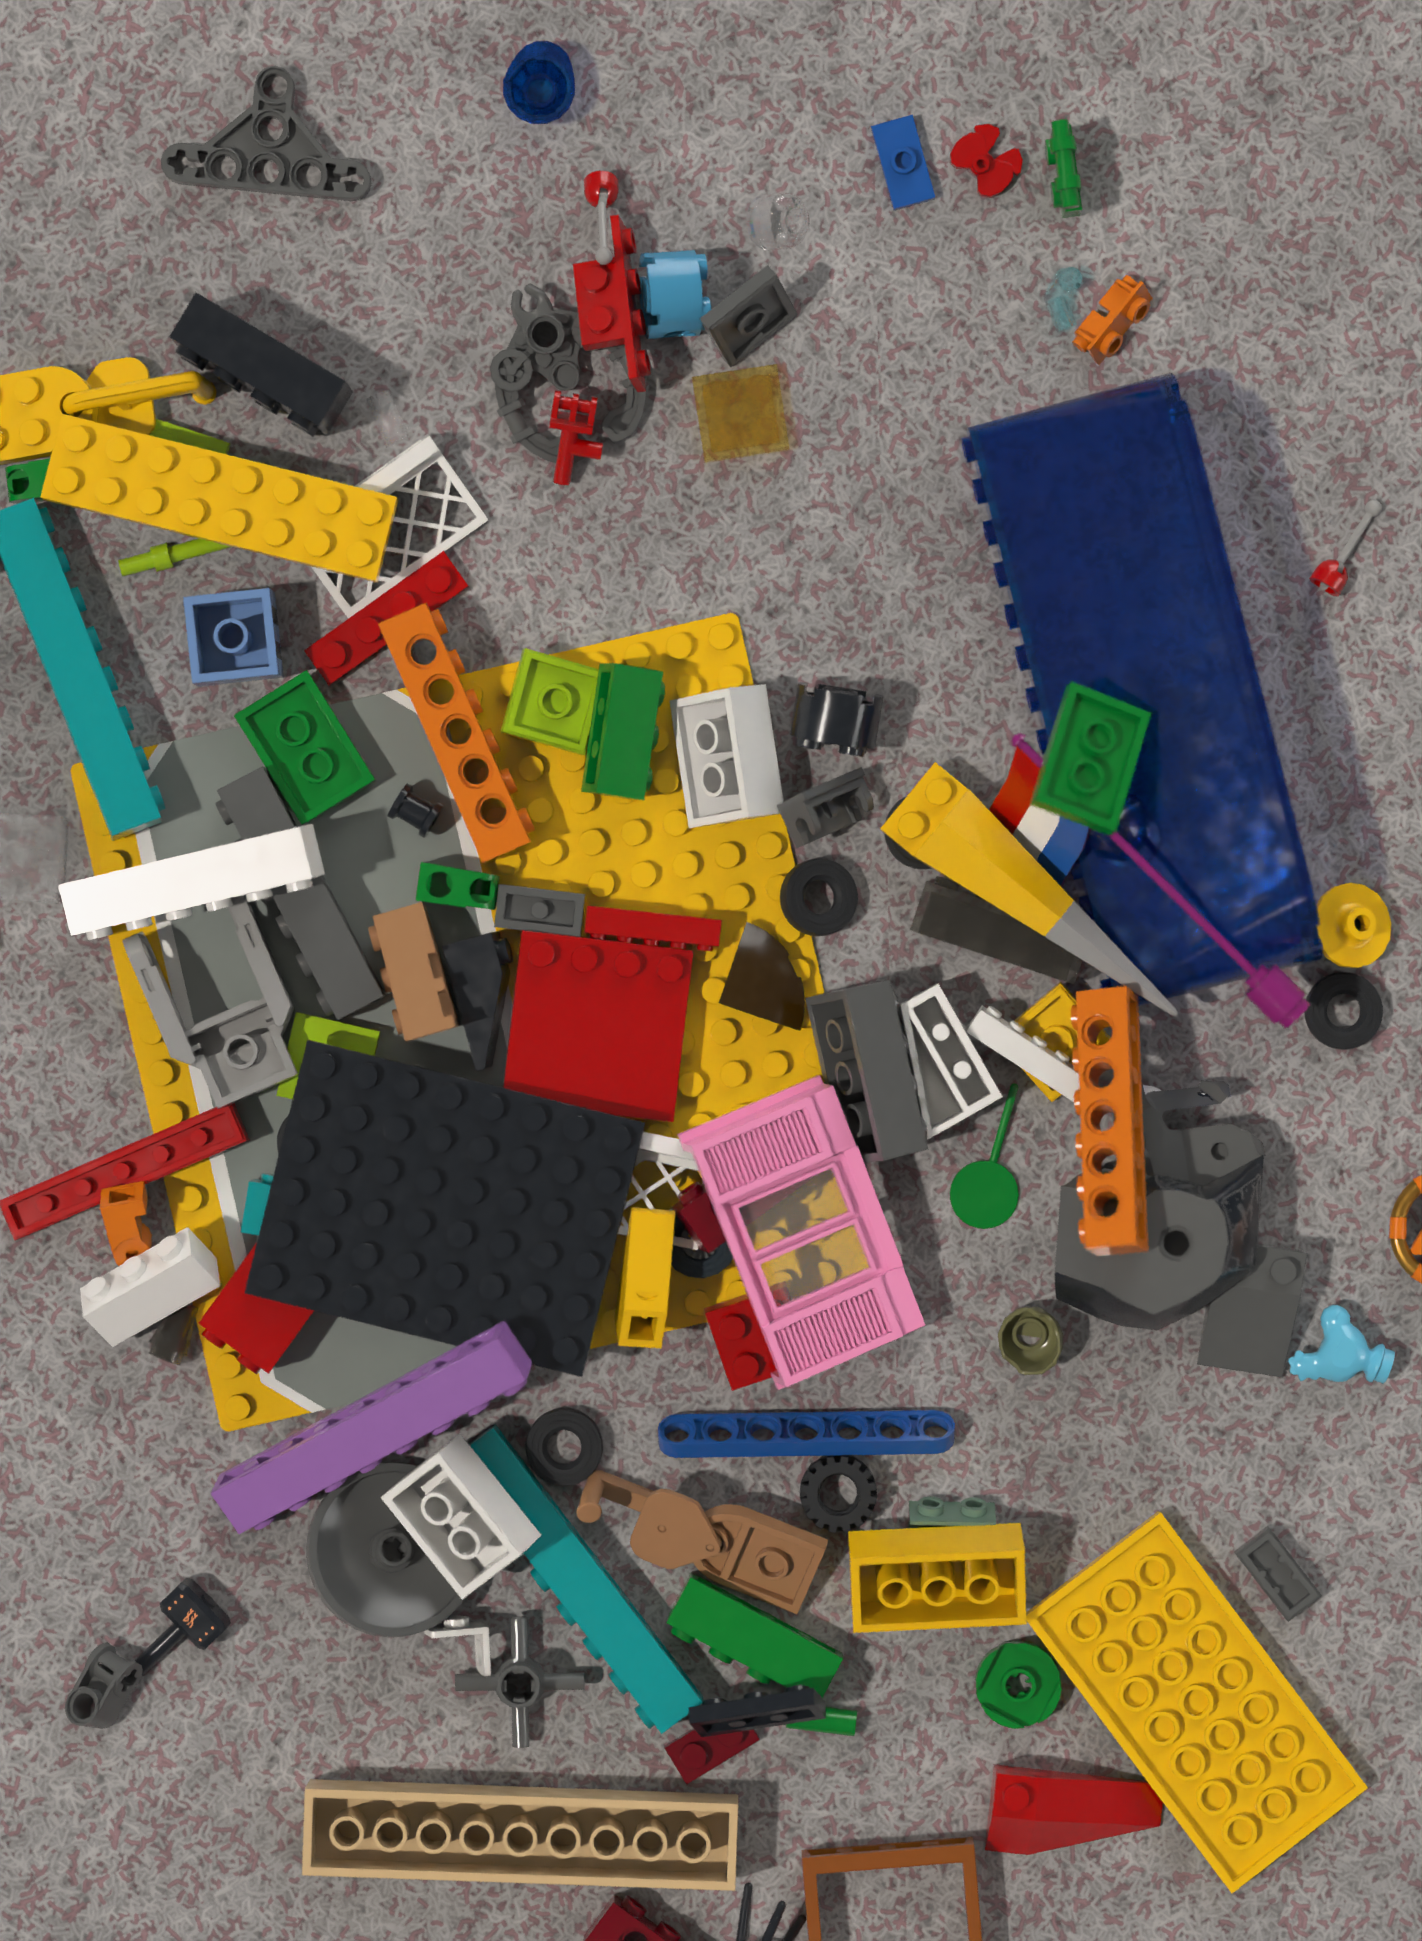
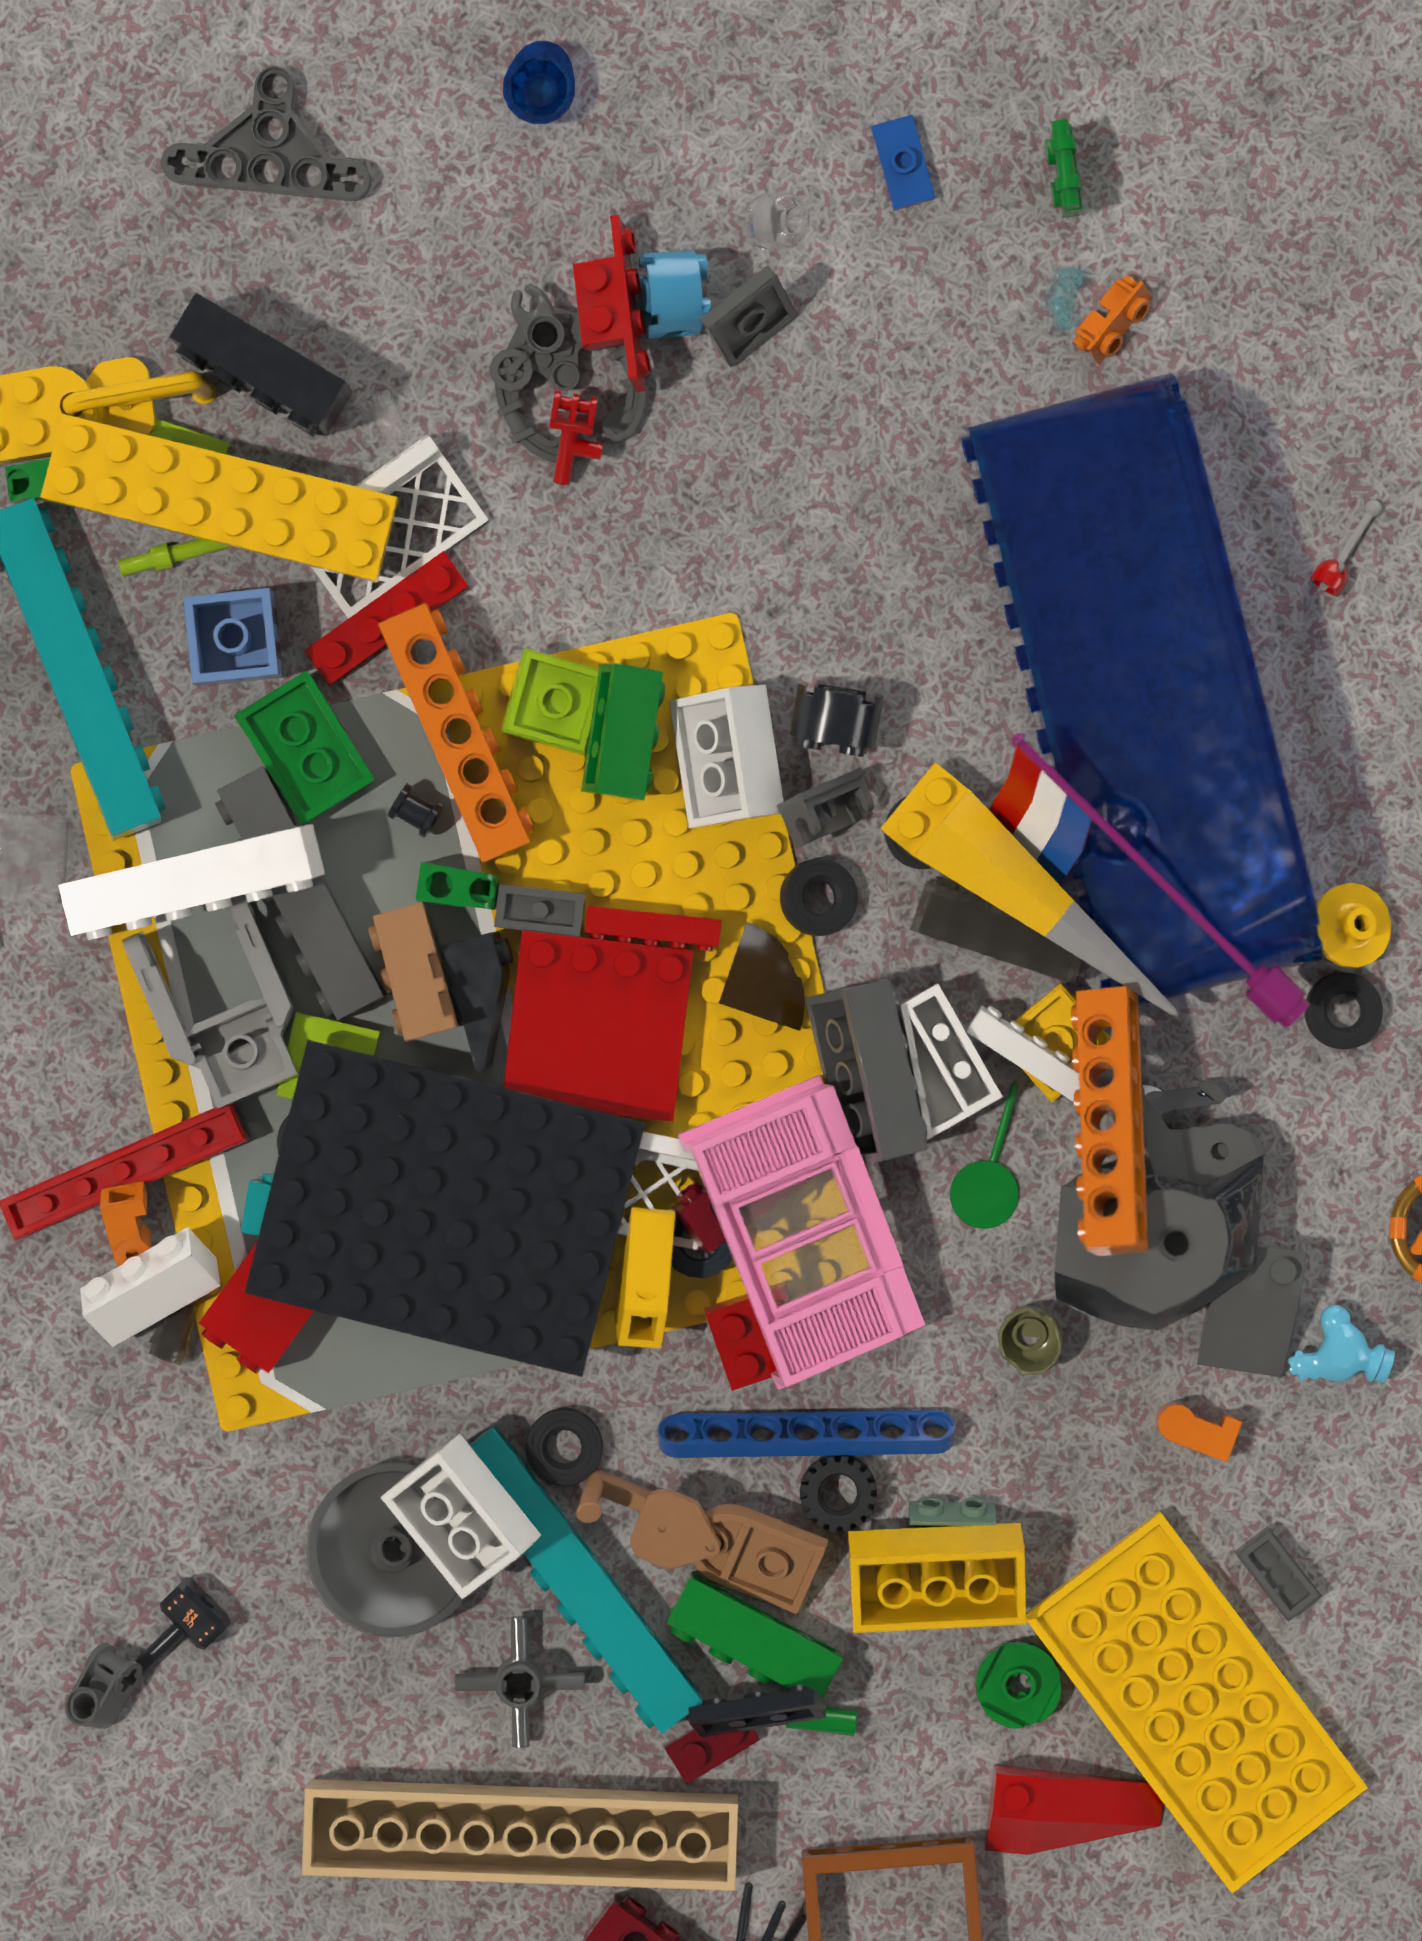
(373, 1428): medium lavender brick -> none
(461, 1626): white bracket -> none
(602, 200): hinge -> none
(740, 413): clear yellow plate -> none
(991, 173): red piece -> none
(1090, 758): green plate -> none
(1197, 1433): none -> orange leg

